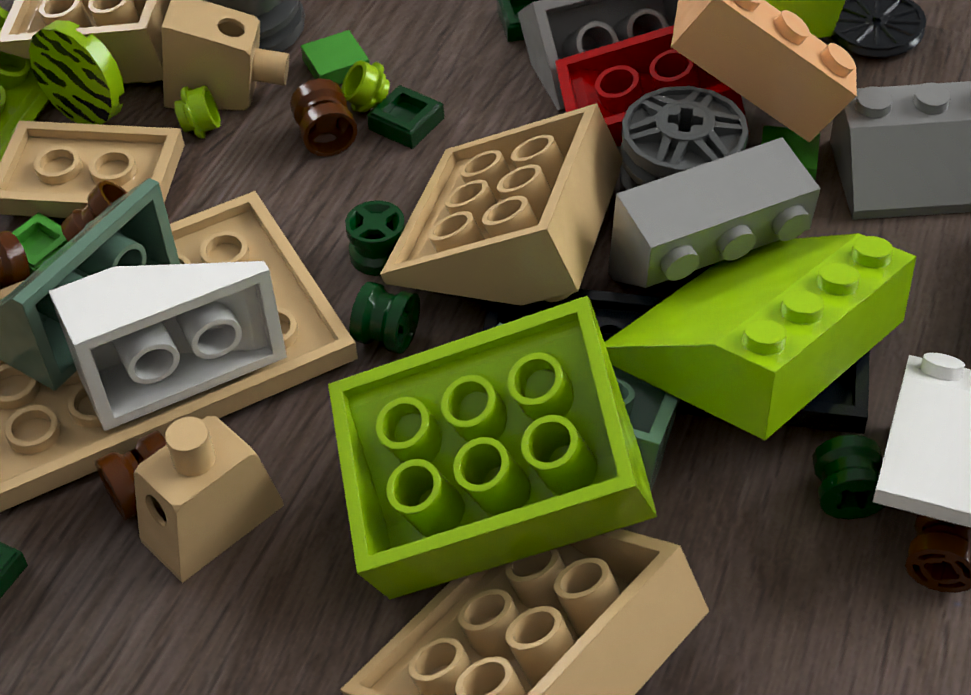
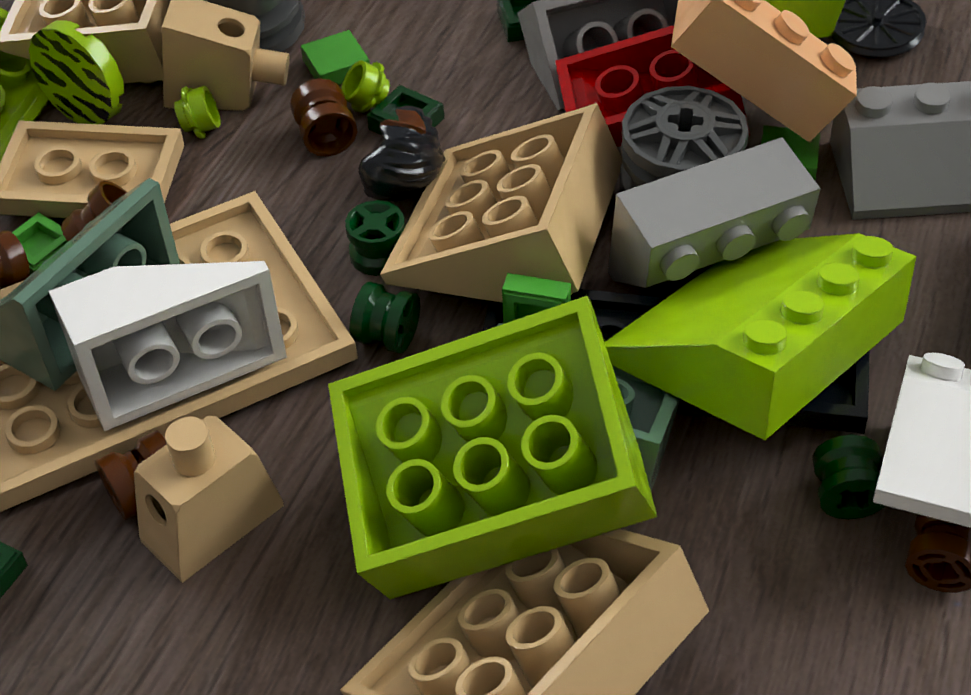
(406, 158): none -> black hair
(529, 295): none -> bright green tile

